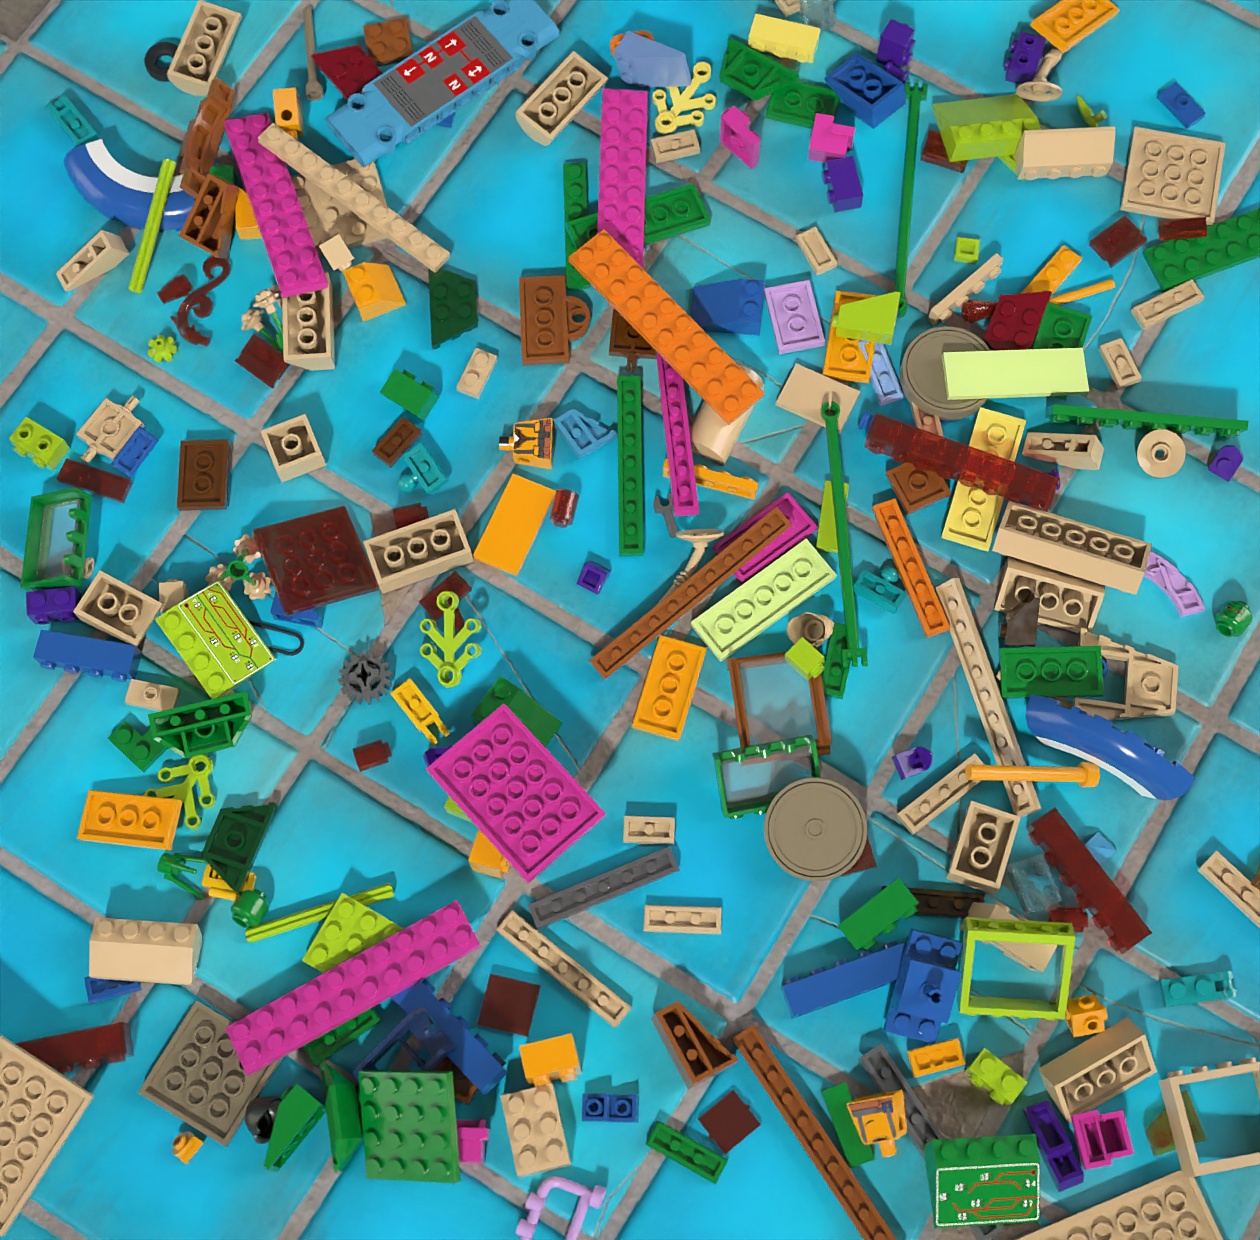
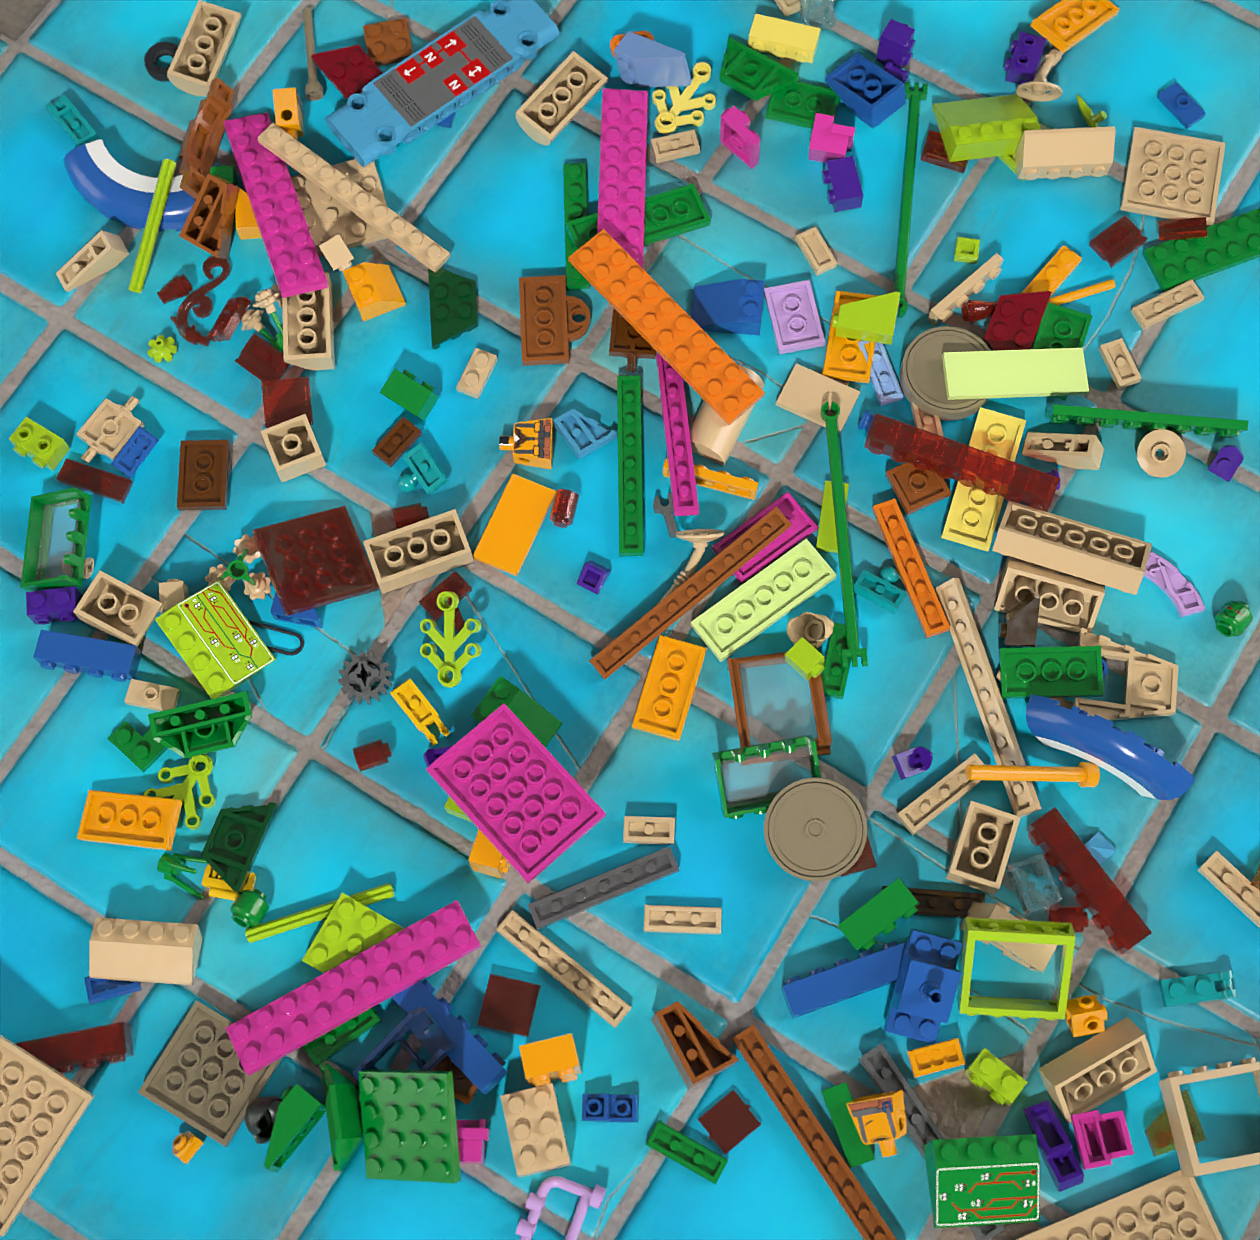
(229, 319): none -> clear red plate
(286, 400): none -> clear red tile

